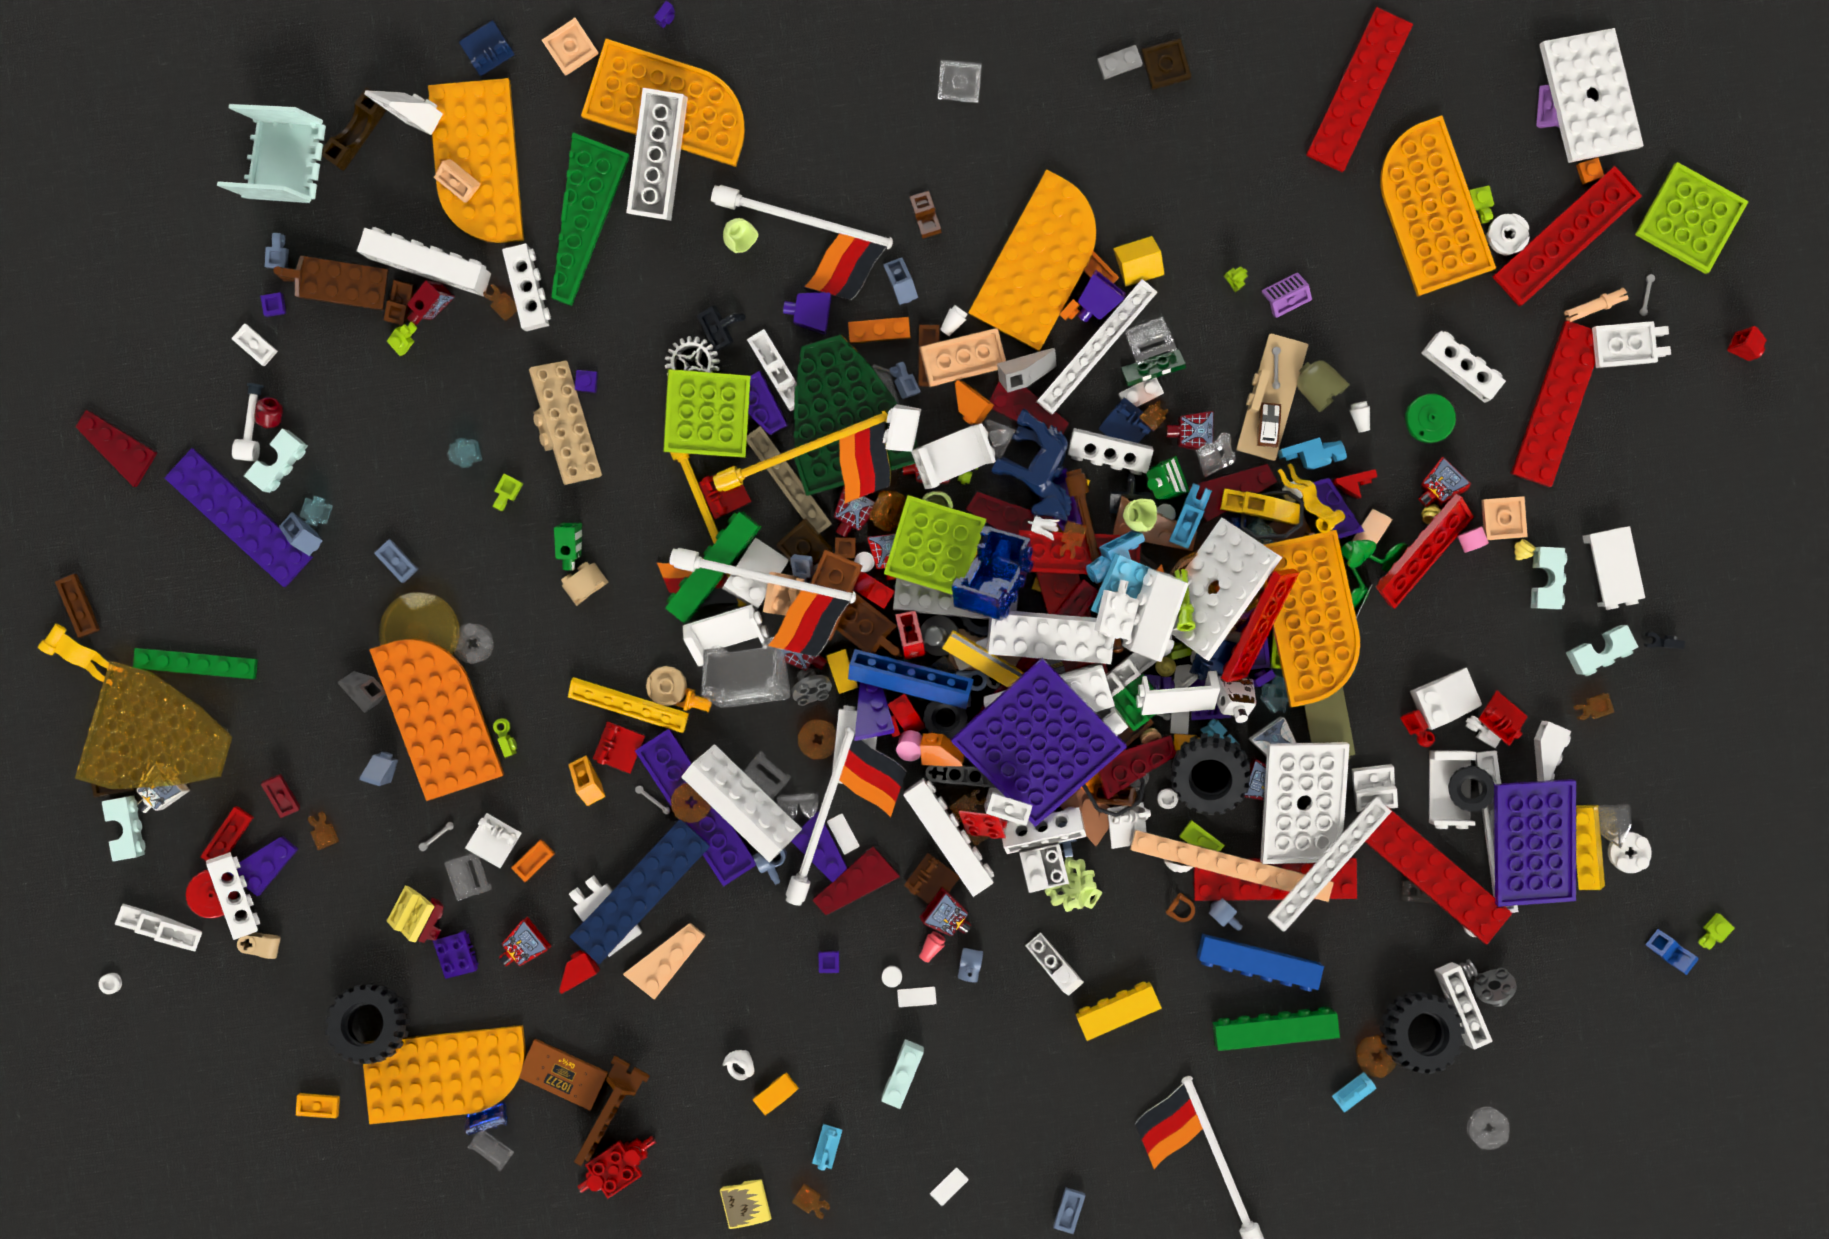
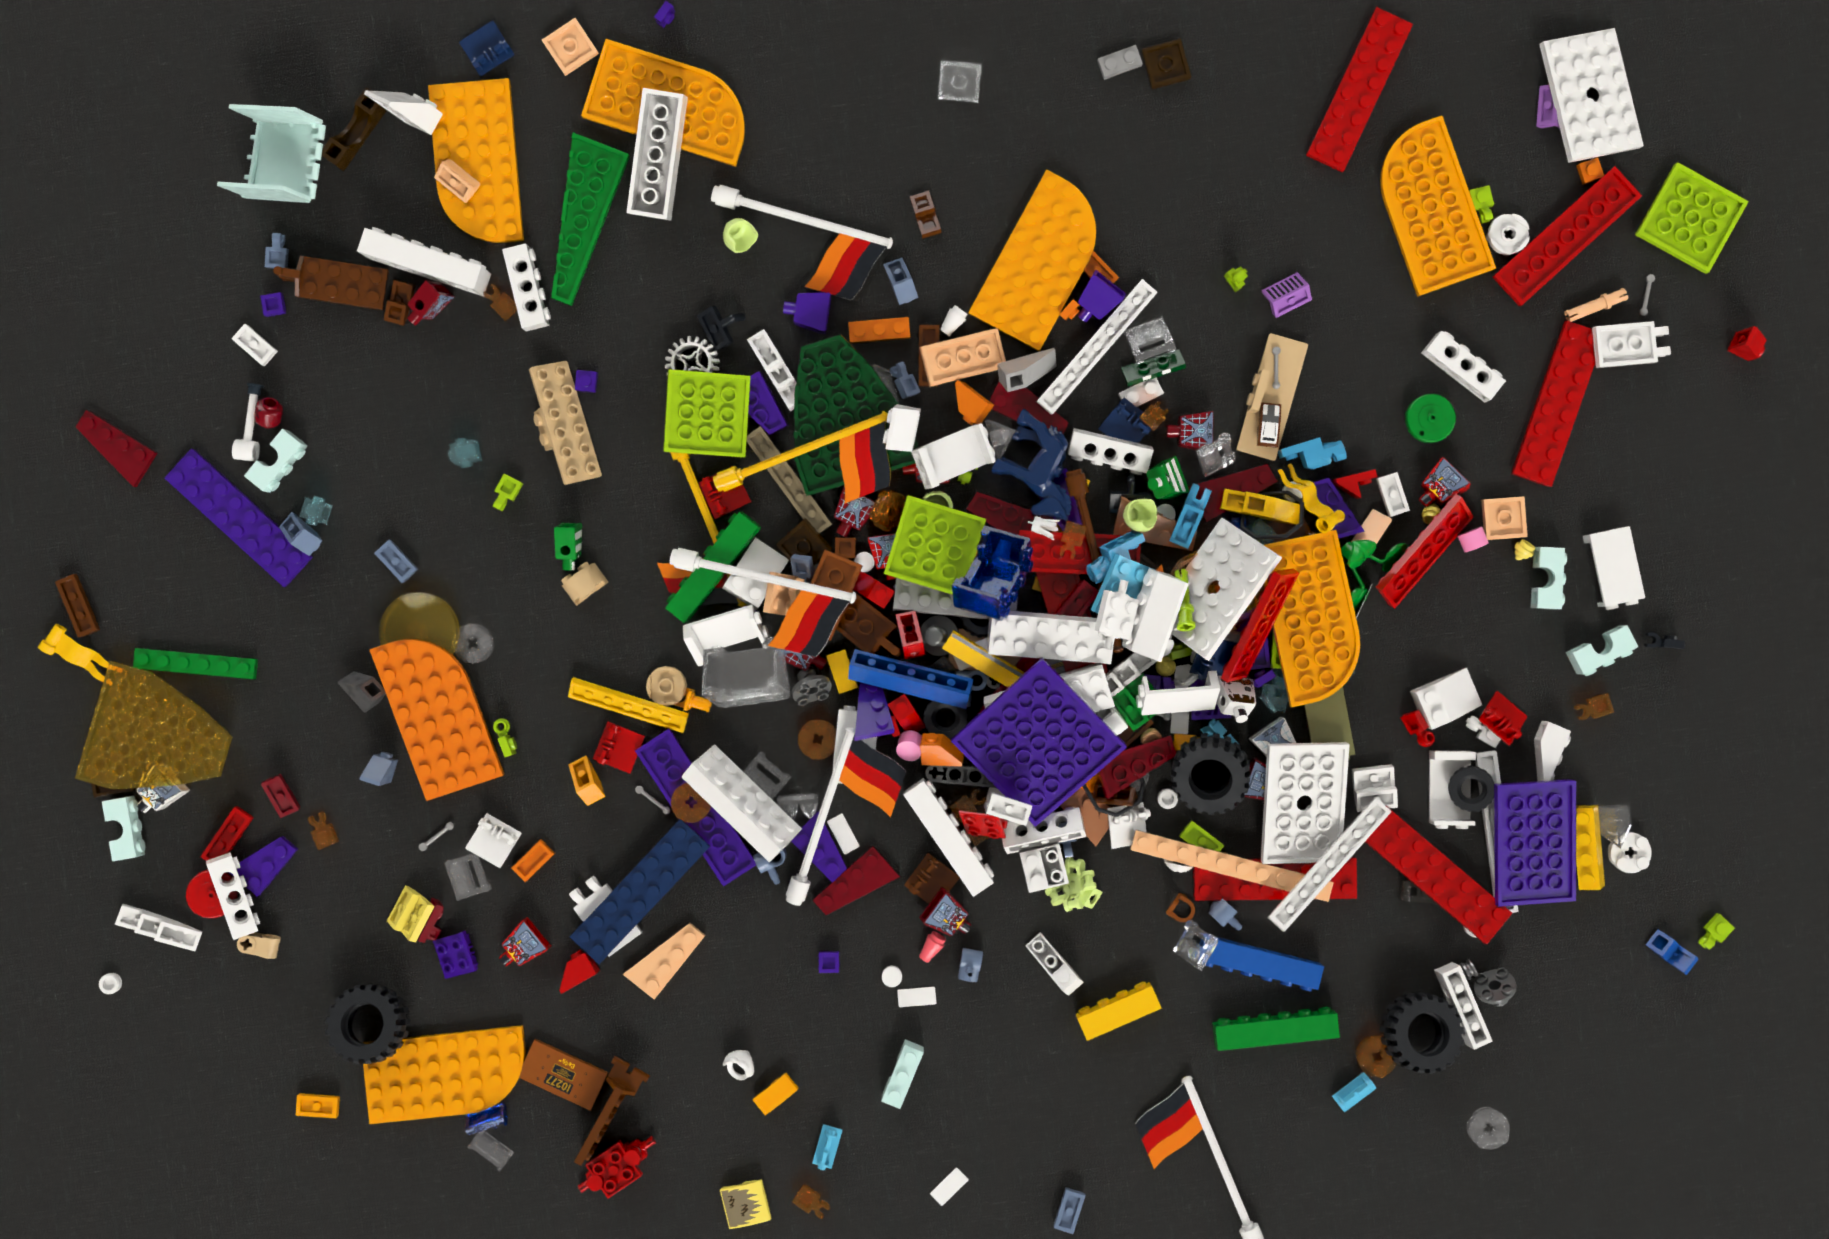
(401, 338): lime plate -> none
(1139, 261): yellow slope -> none
(1193, 951): none -> clear plate
(1320, 383): olive cylinder -> none
(1361, 415): white cone -> none
(1392, 494): none -> white plate

